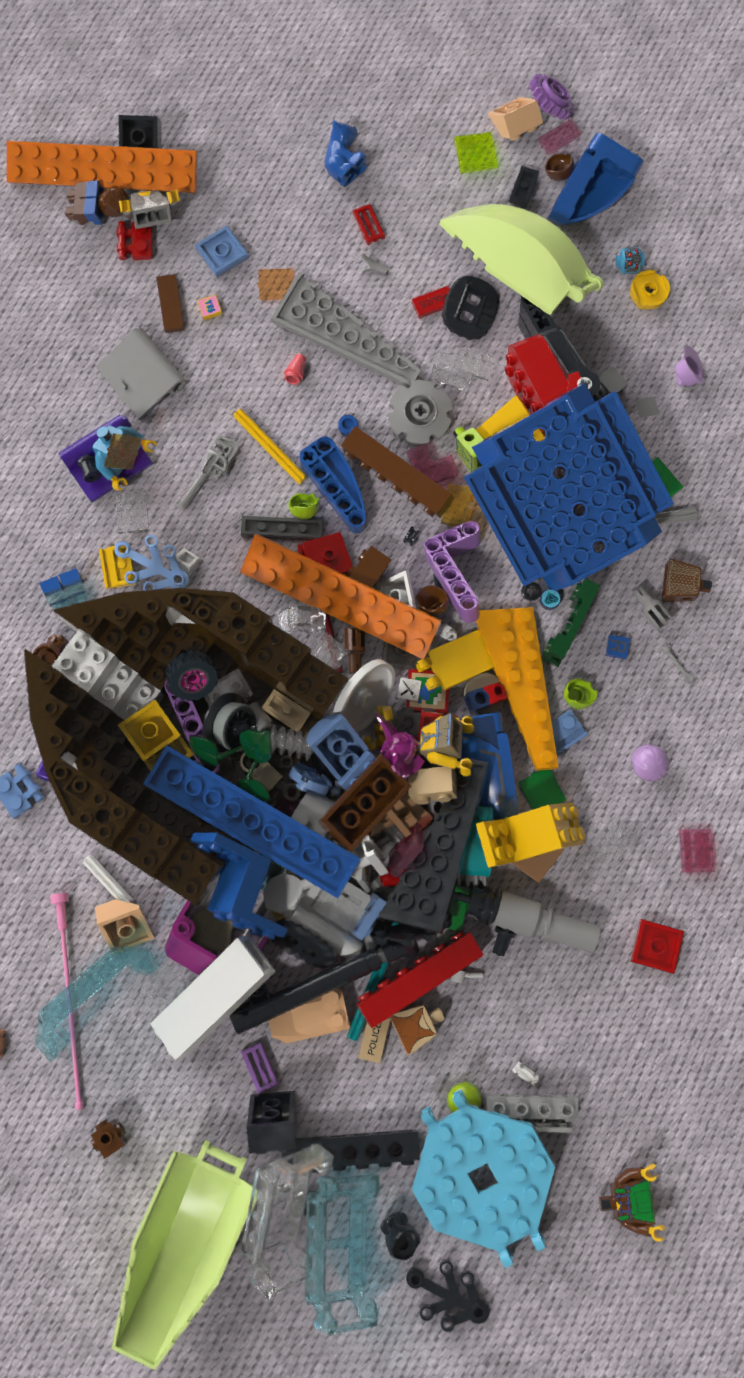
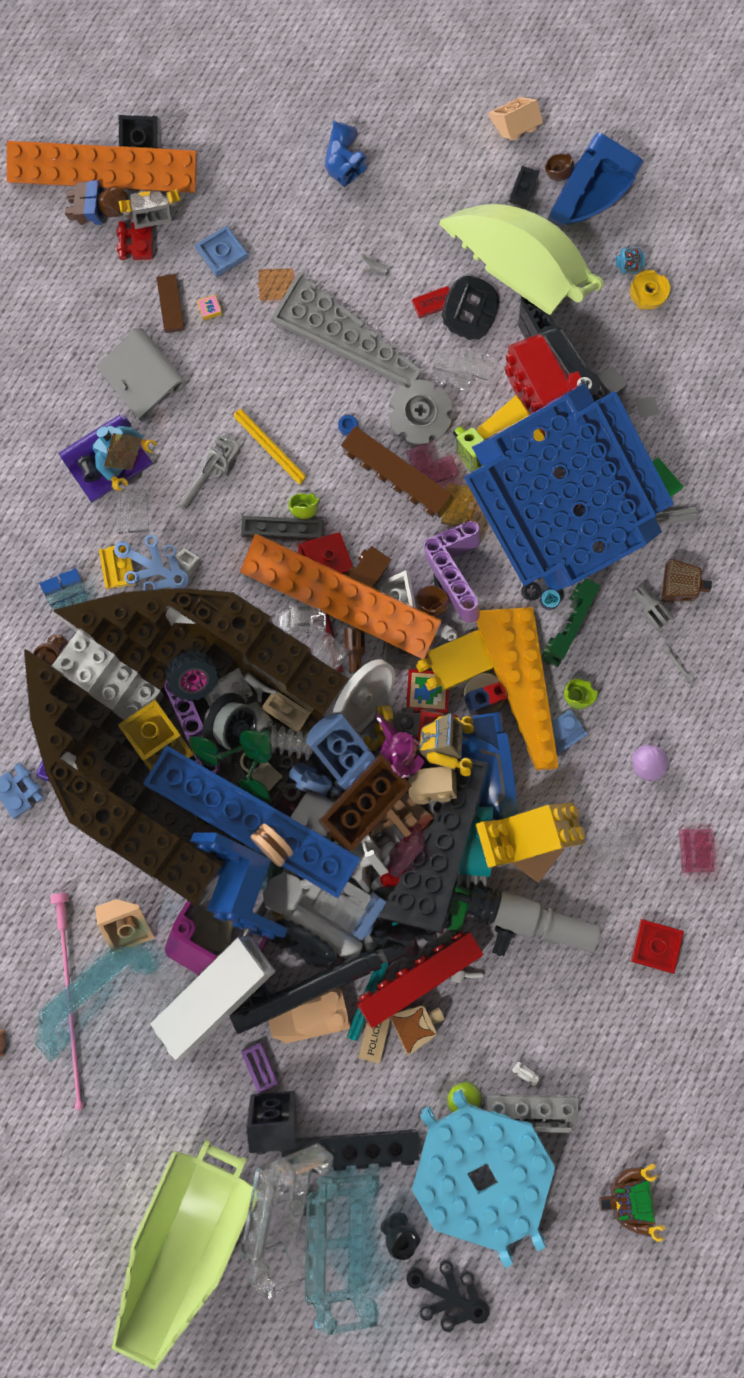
(101, 1142): reddish brown brick -> none
(106, 879): white axle -> none
(258, 686): none -> light grey bar
(272, 844): none -> light nougat head
(295, 370): coral cone -> none
(337, 476): blue beam -> none
(374, 238): red tile -> none
(409, 689): white sticker -> none
(412, 536): black bush -> none
(475, 152): clear neon green tile -> none
(541, 789): green piece -> none
(552, 96): medium lavender gear -> none
(559, 137): clear pink tile -> none
(617, 647): blue tile -> none
(689, 368): lavender piece -> none

